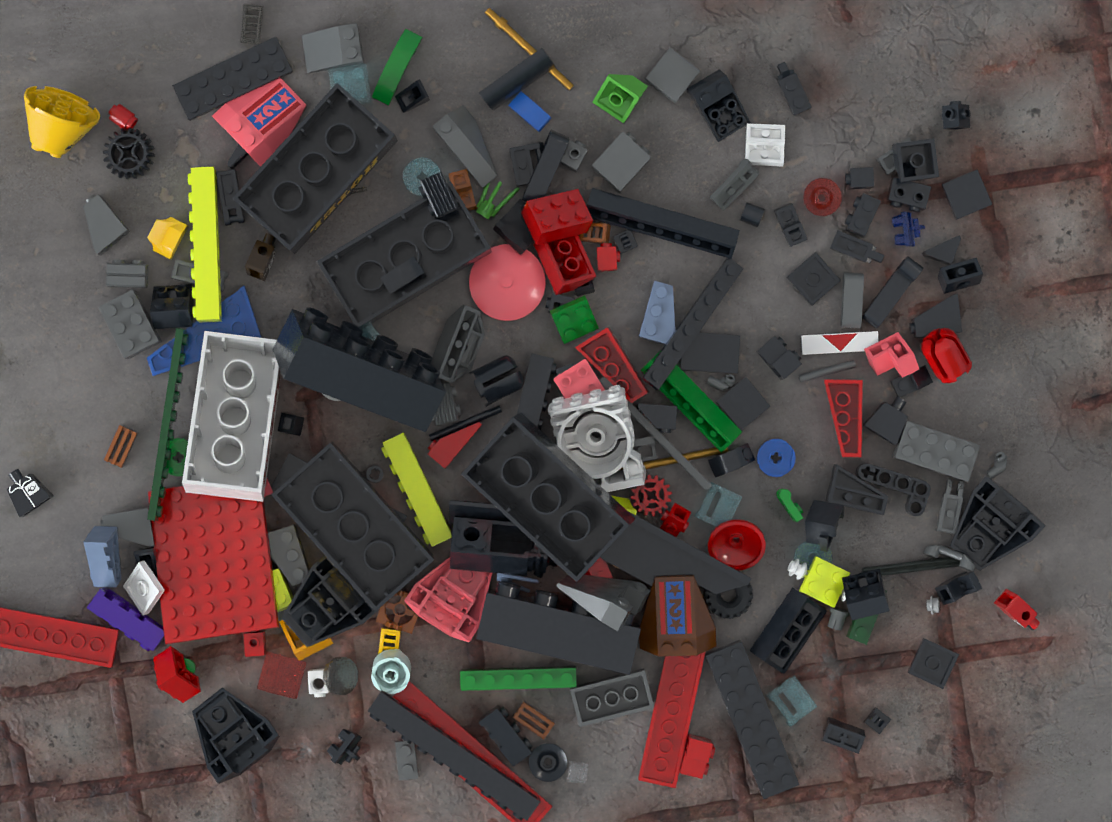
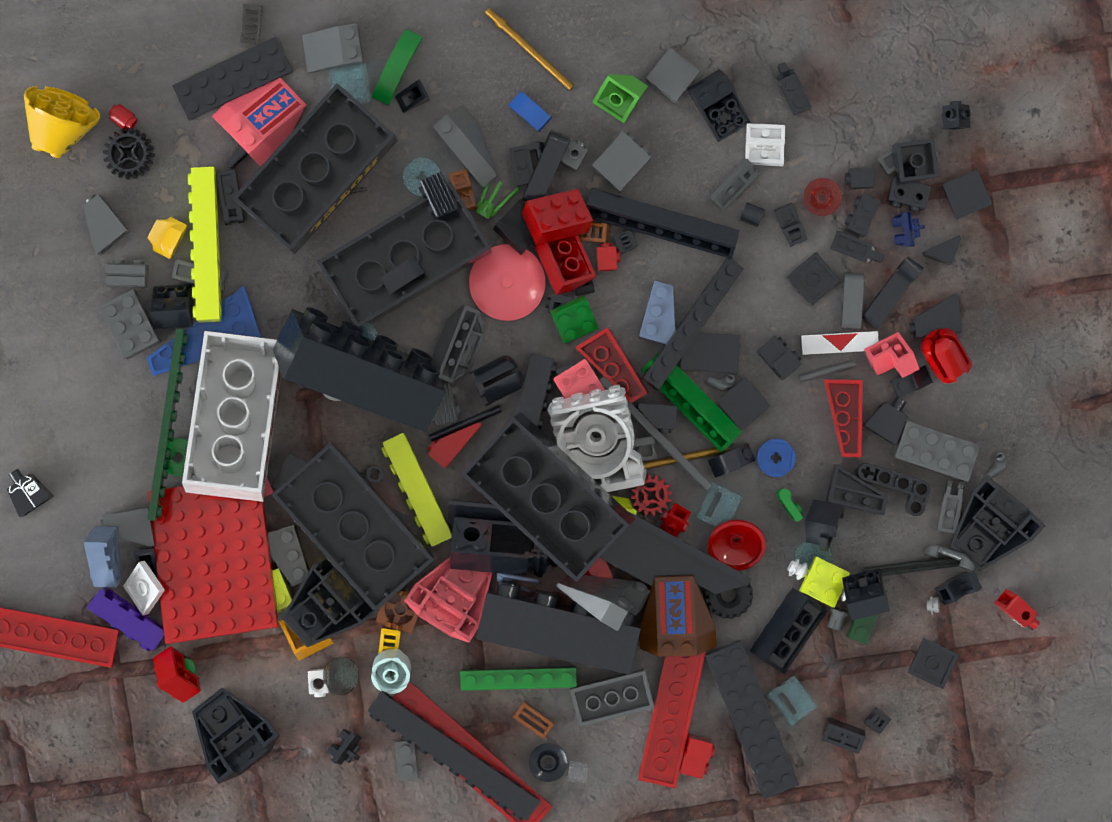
(114, 461): dark orange tile -> none
(255, 643): red brick -> none
(257, 264): dark brown torso -> none
(281, 675): clear red slope -> none
(290, 424): black slope -> none
(506, 735): black wedge -> none
(517, 79): black brick -> none
(960, 275): black brick -> none

